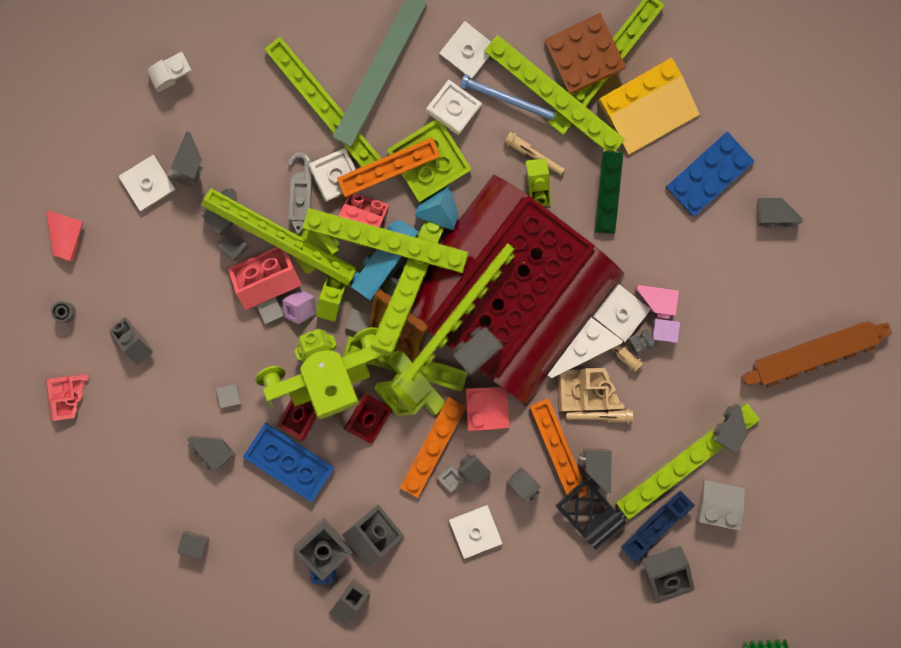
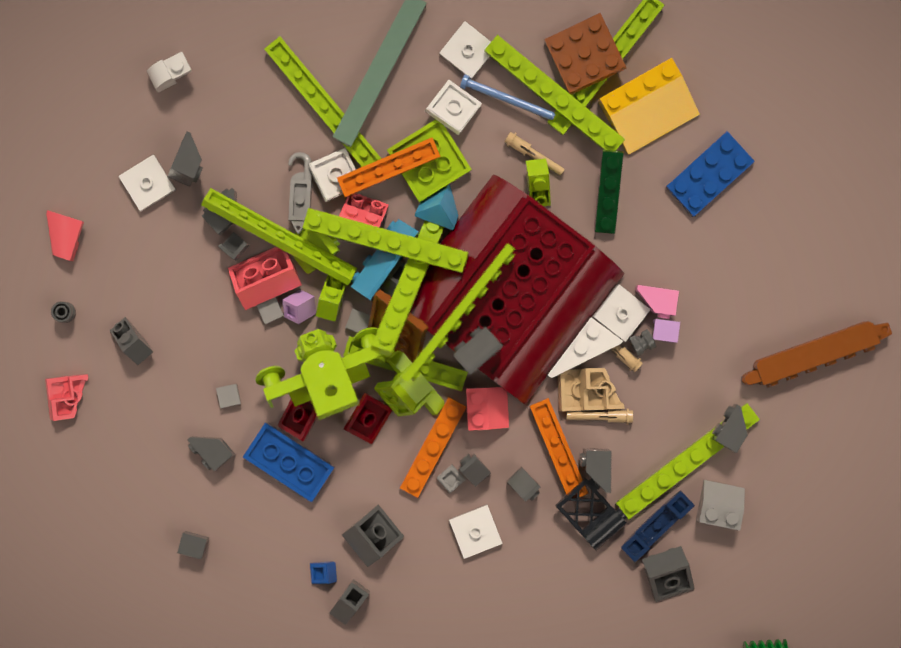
(322, 549): dark grey slope -> none
(777, 211): dark grey slope -> none

